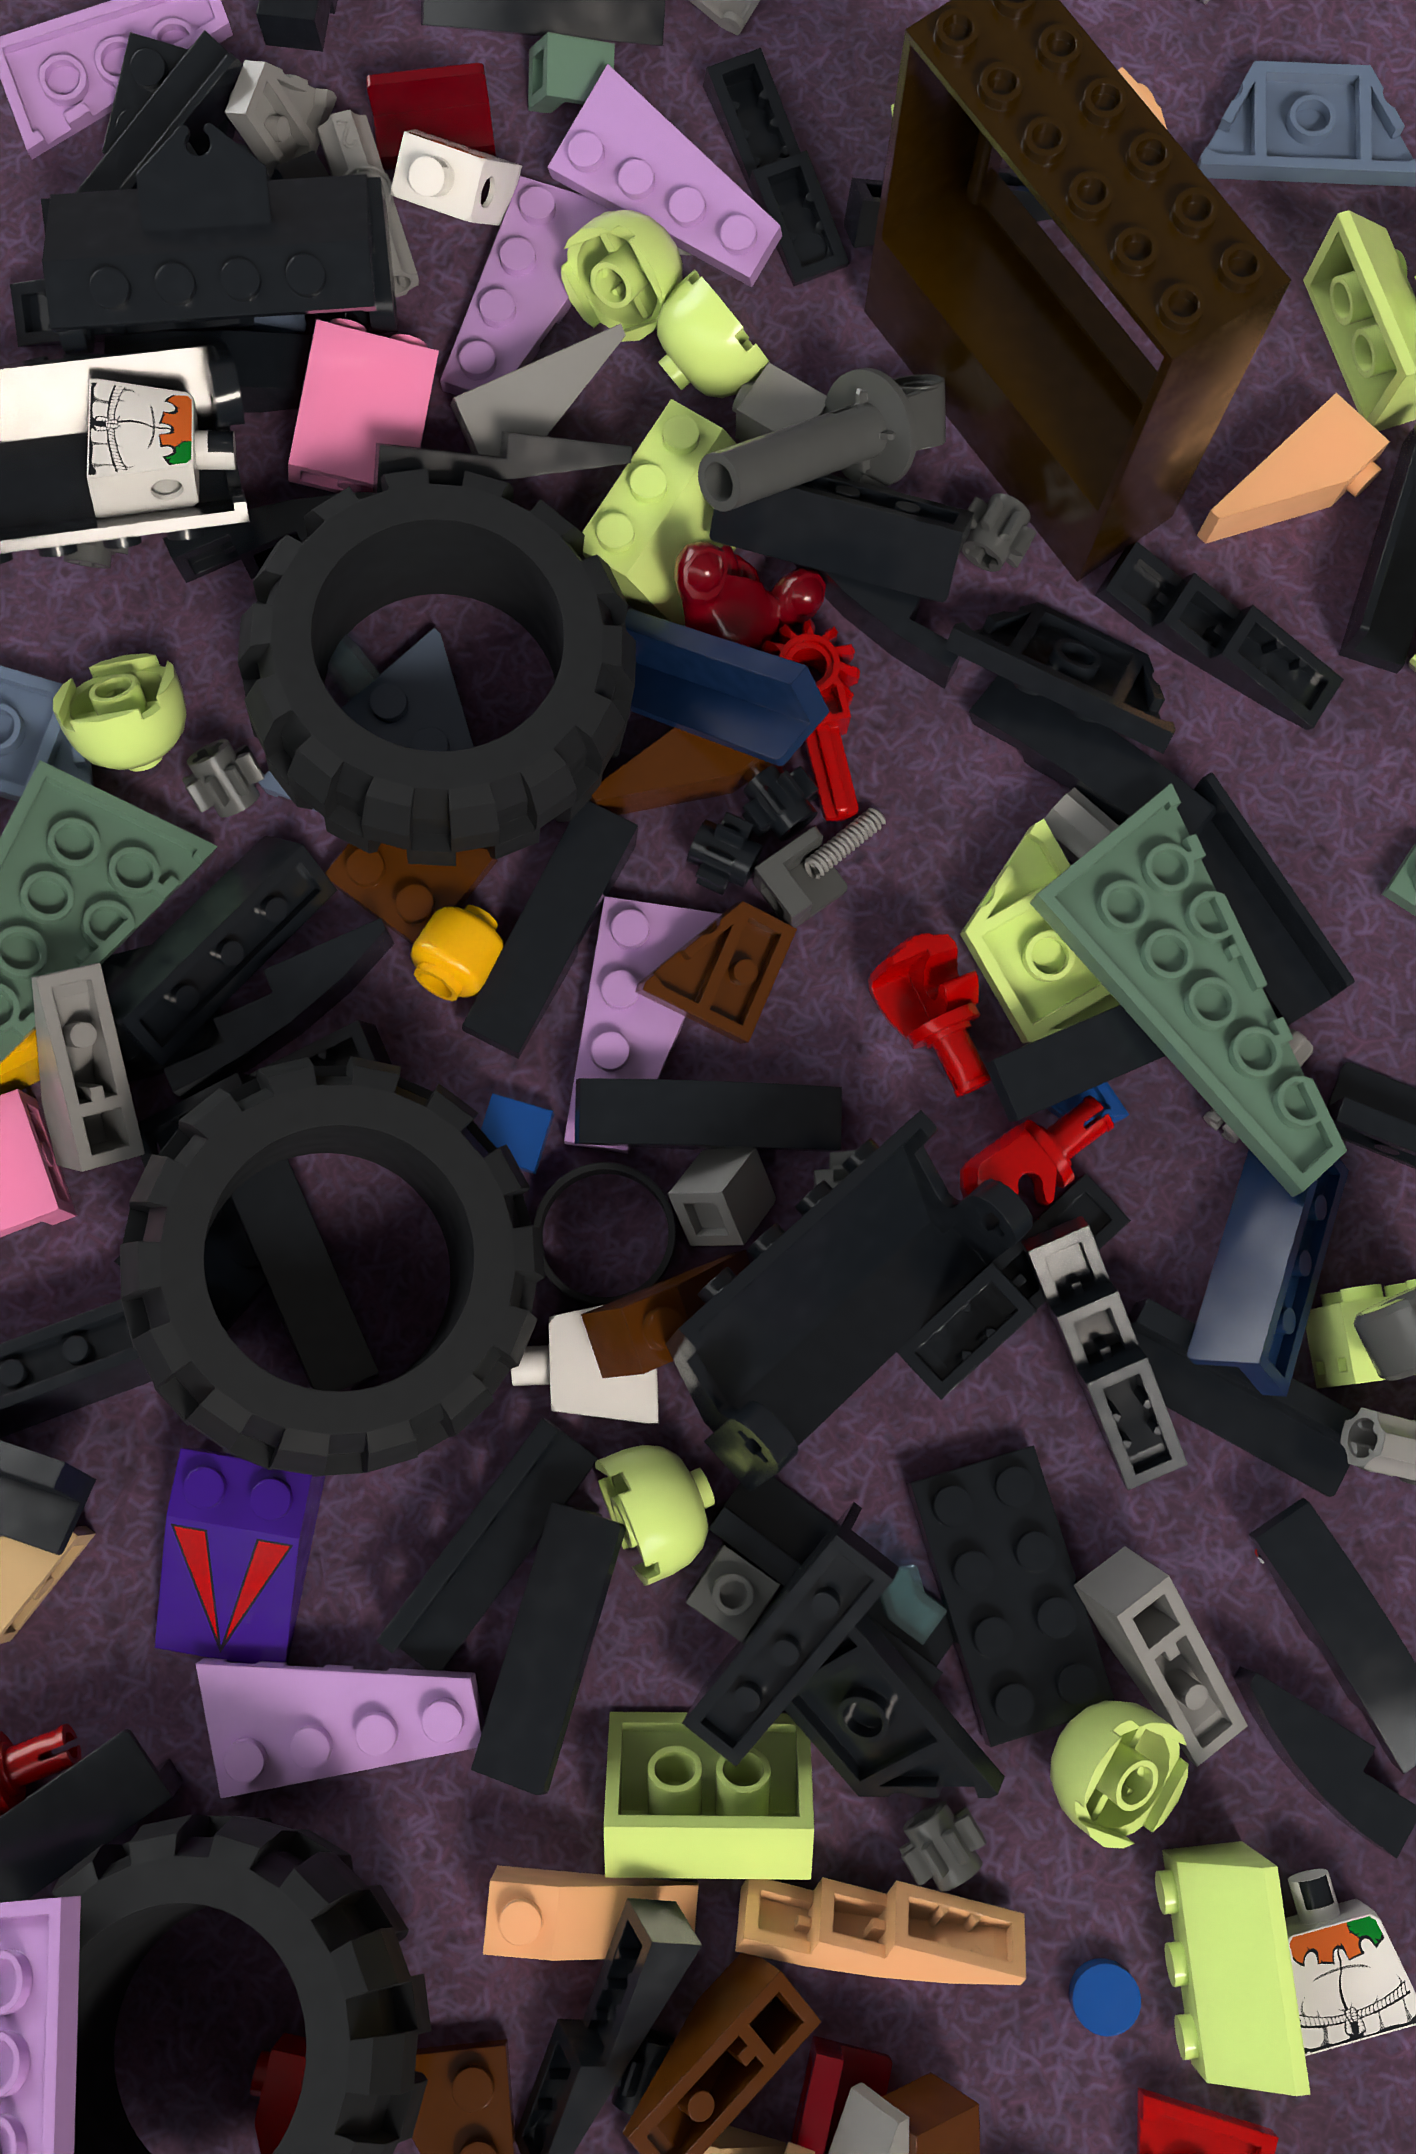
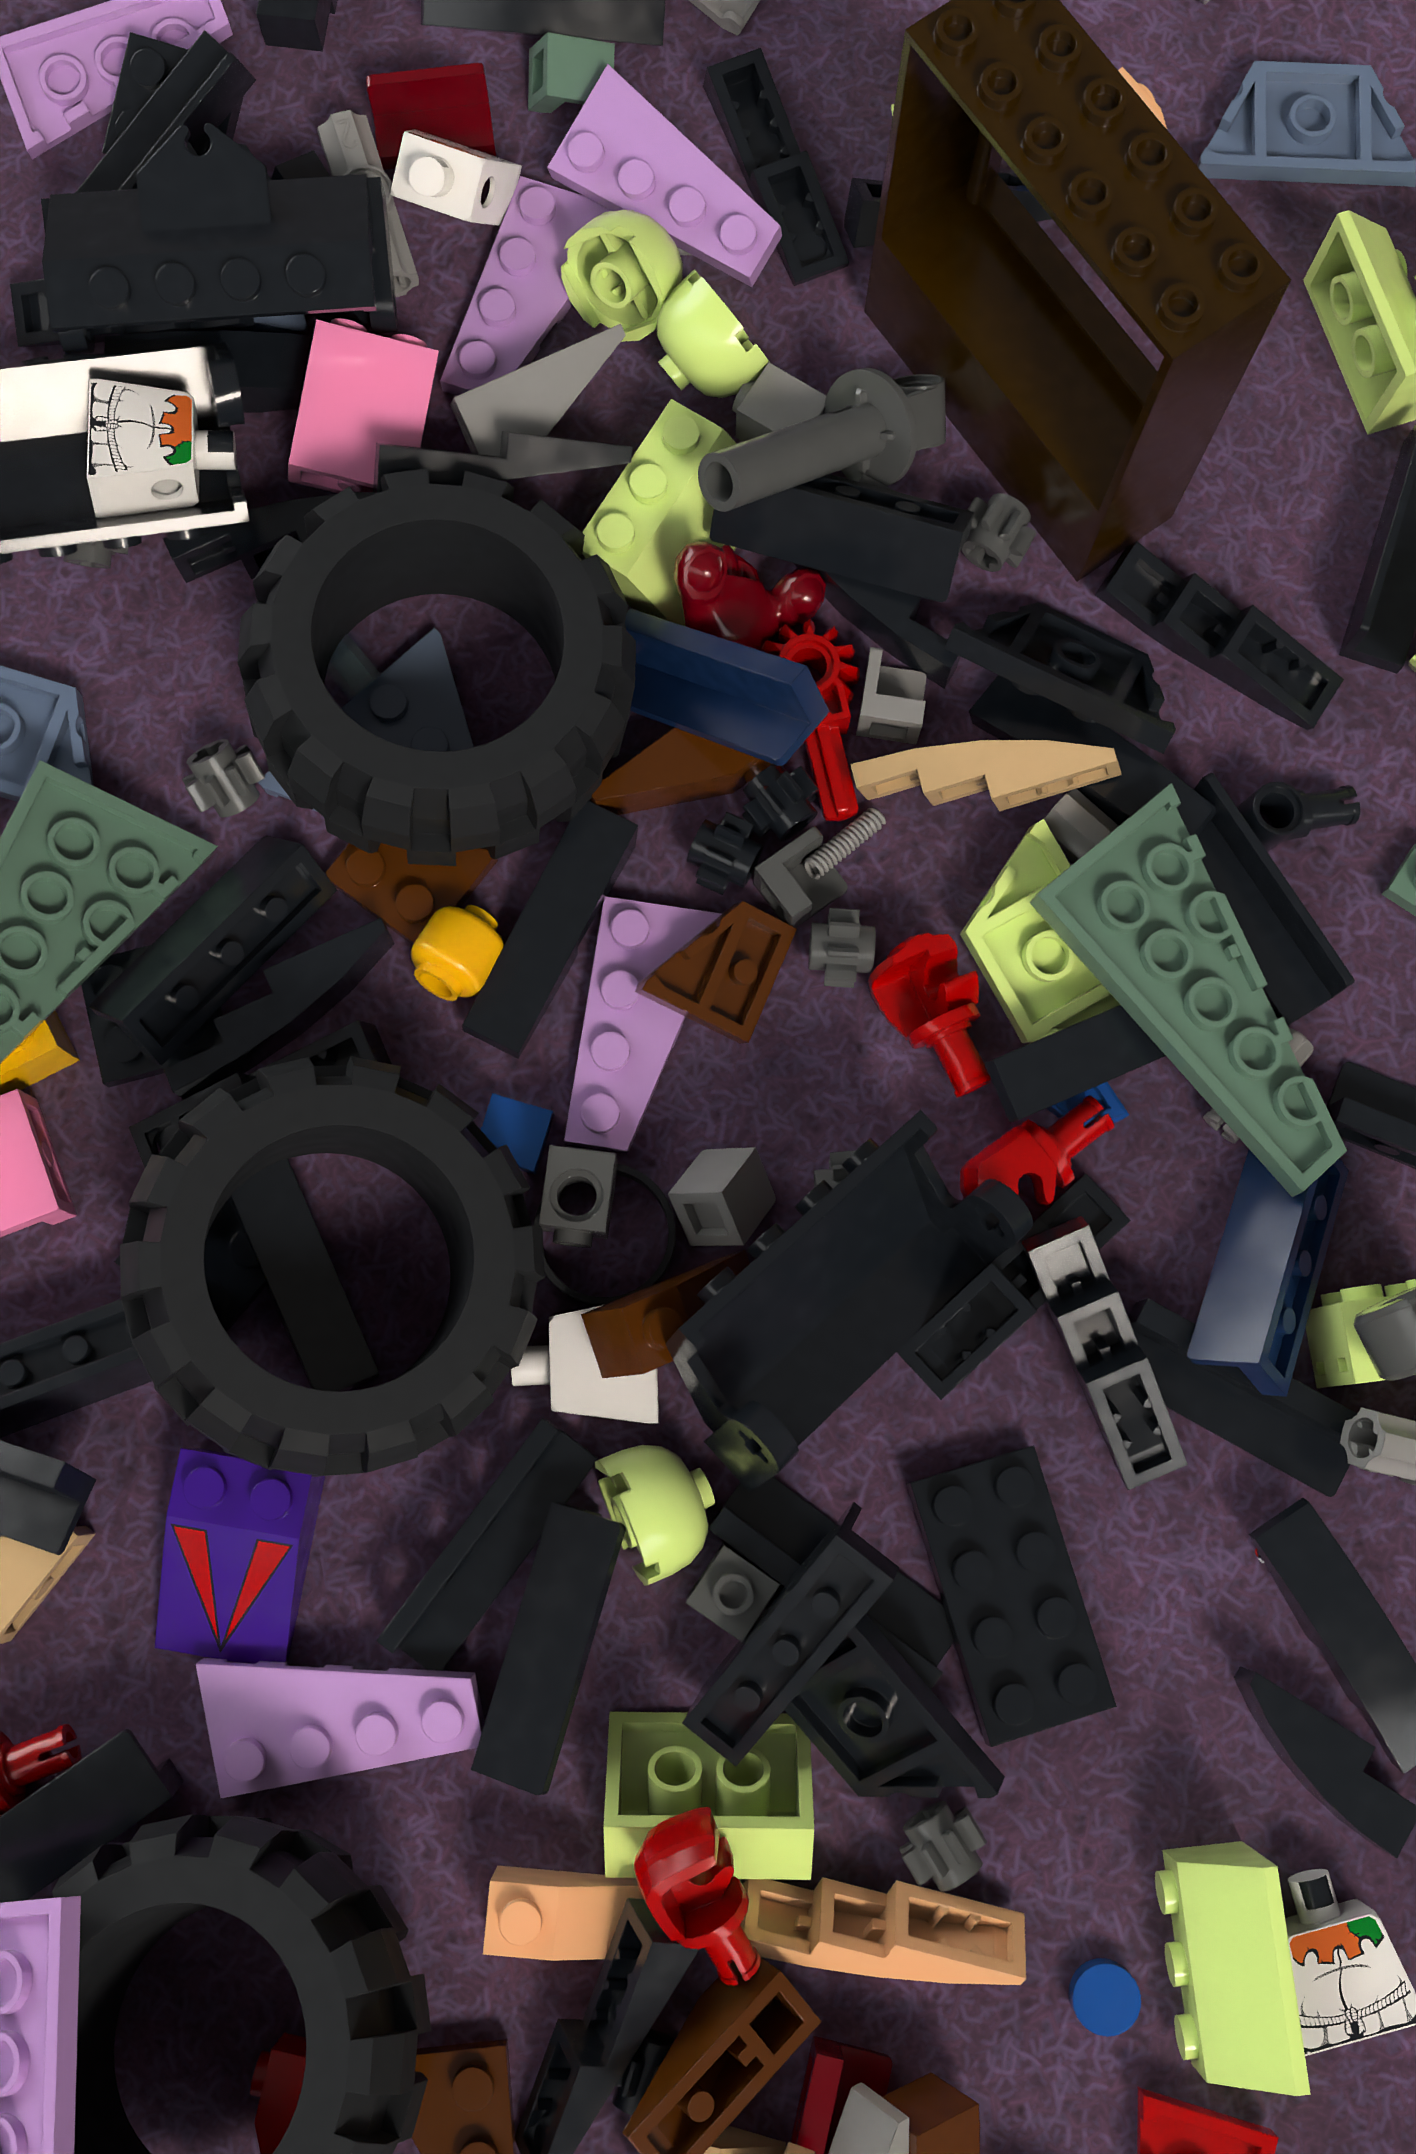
(82, 1071): light grey slope -> none
(124, 713): yellowish green cylinder -> none
(277, 112): light grey wing -> none
(574, 1166): none -> dark grey brick
(693, 1893): none -> red piece
(707, 1114): black slope -> none
(841, 947): none -> dark grey gear
(891, 702): none -> light grey panel
(909, 1606): clear light blue piece -> none
(1010, 770): none -> tan slope
(1118, 1771): yellowish green cylinder -> none
(1161, 1650): light grey slope -> none
(1296, 813): none -> black pin
(1305, 474): light nougat slope -> none

